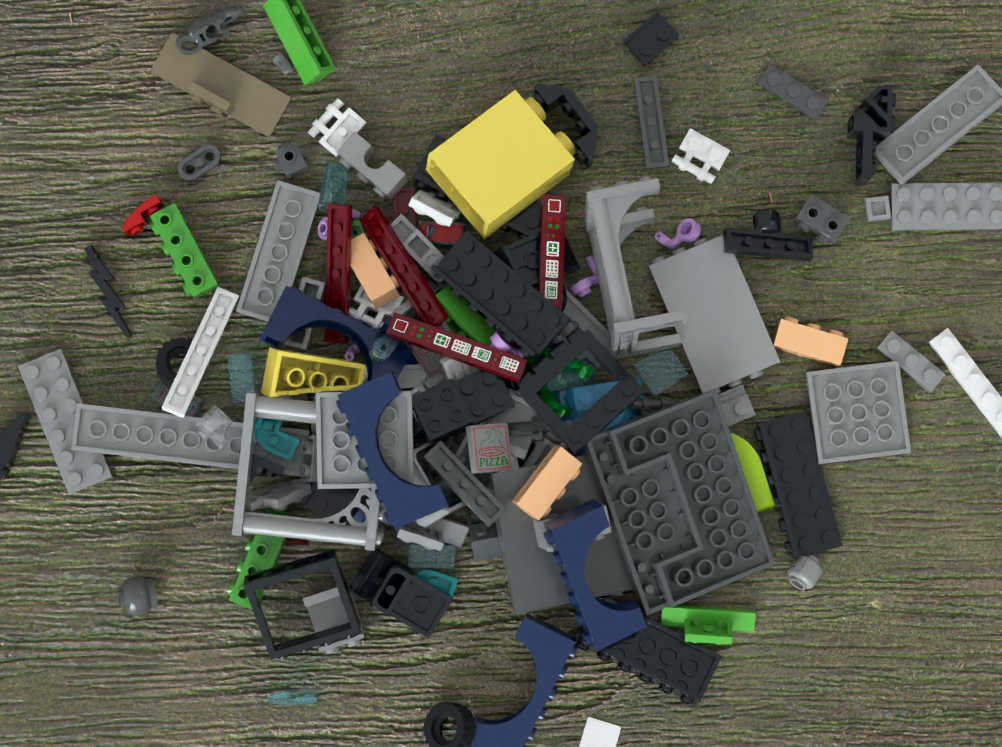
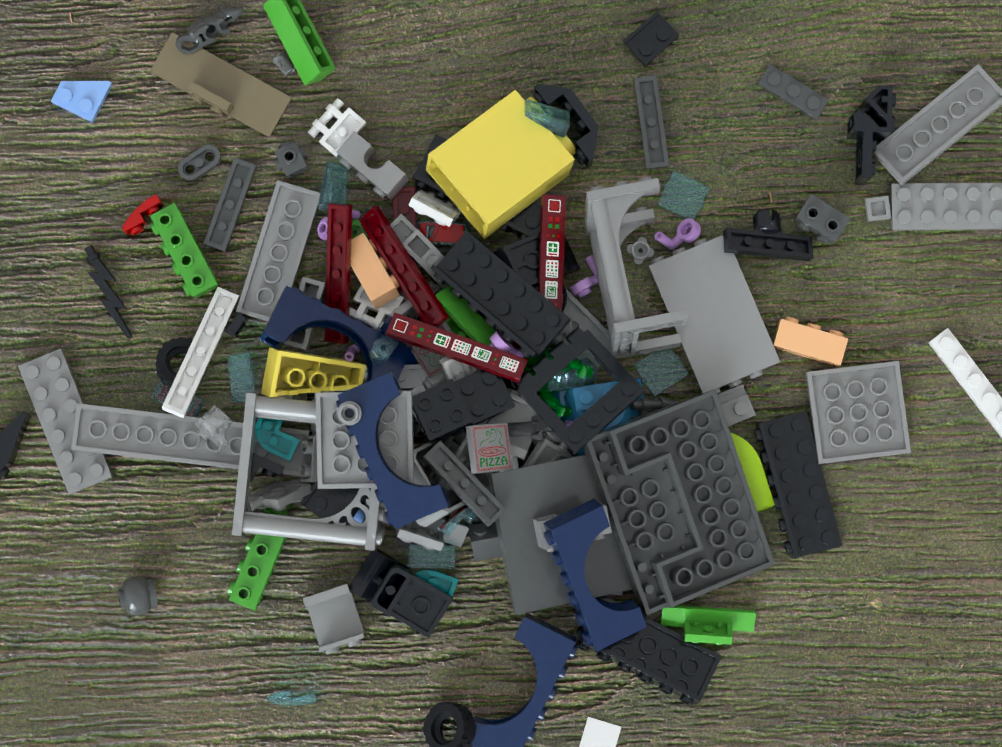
(82, 97): none -> light blue wing
(230, 205): none -> dark grey plate
(236, 325): none -> black tile
(293, 542): clear red tile -> none
(295, 570): black window -> none
(341, 413): none -> light grey plate
(463, 513): none -> clear light blue slope
(547, 483): light nougat brick -> none
(549, 117): none -> clear light blue slope
(640, 244): none -> light grey plate
(683, 195): none -> clear light blue piece
(703, 150): white plate -> none
(805, 572): light grey head -> none
(910, 361): light grey plate -> none

